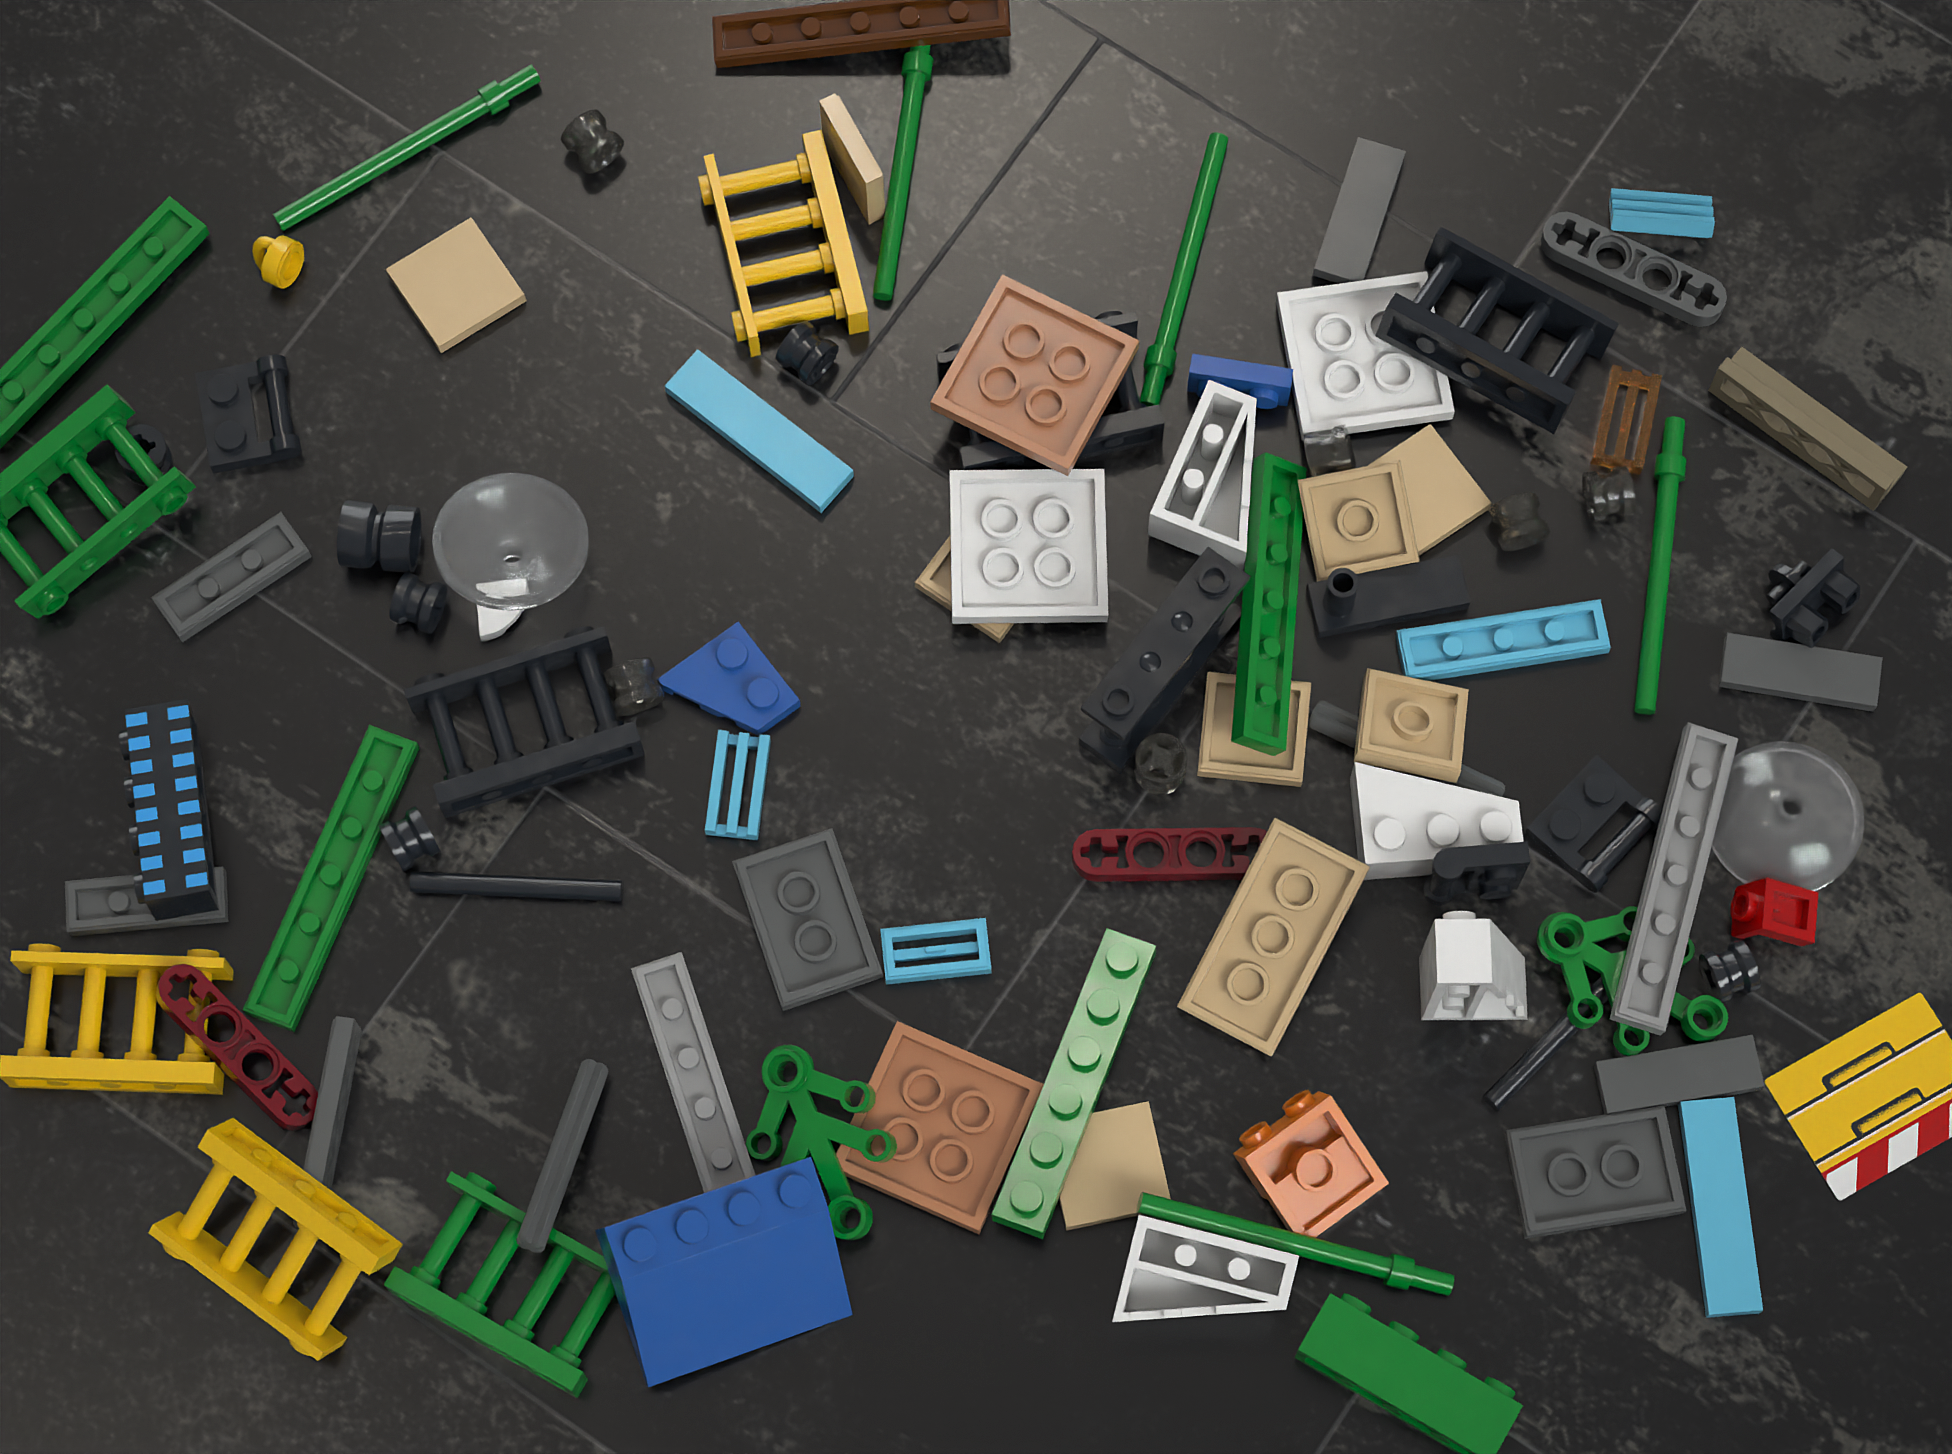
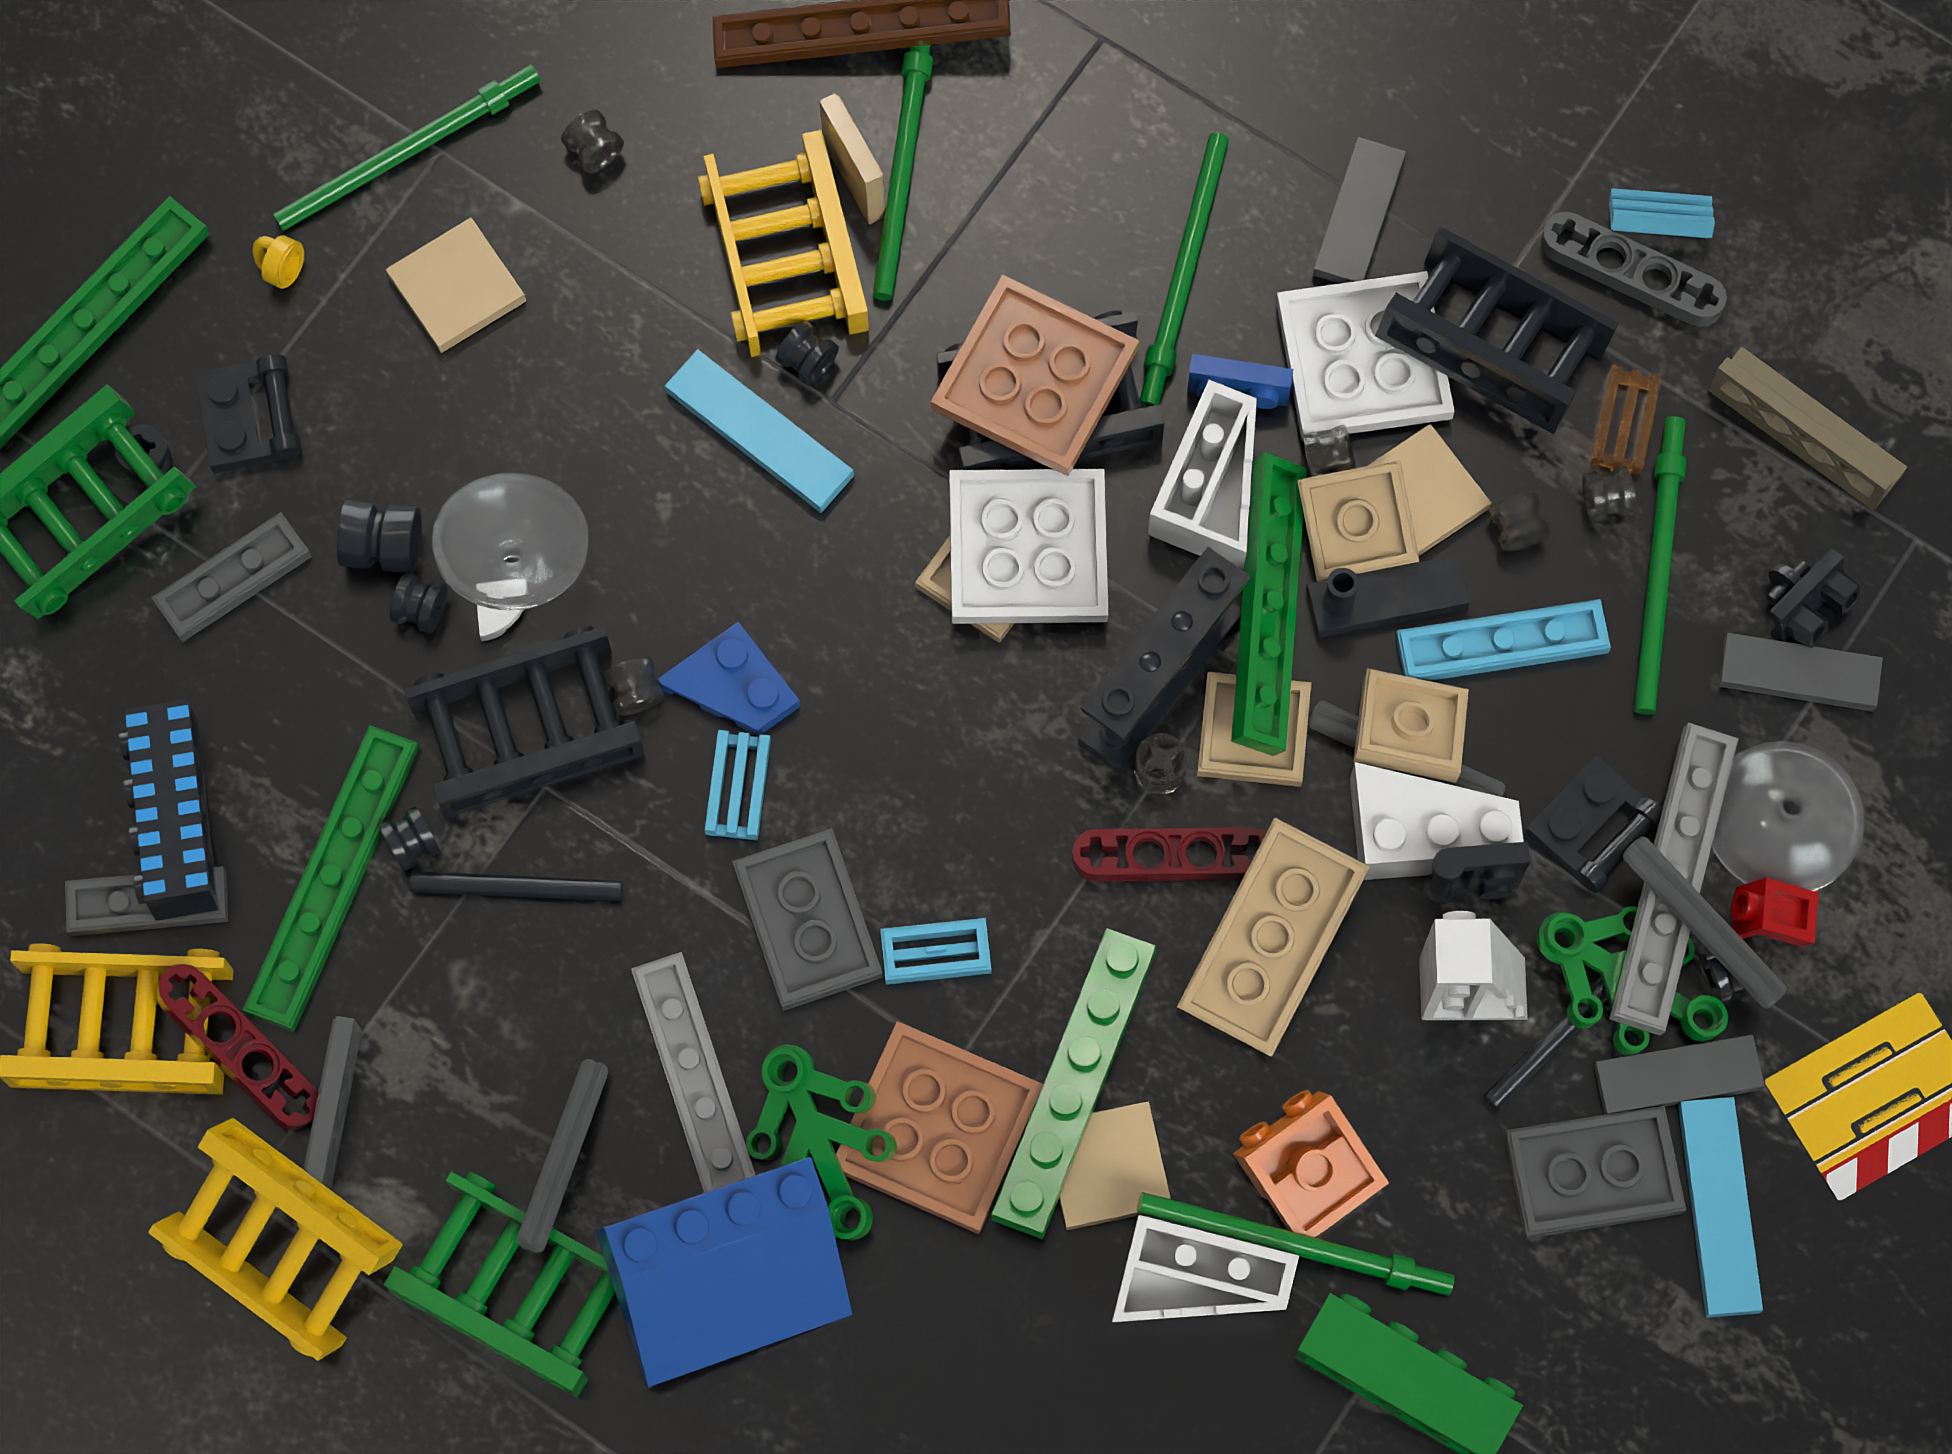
(1705, 922): none -> dark grey axle

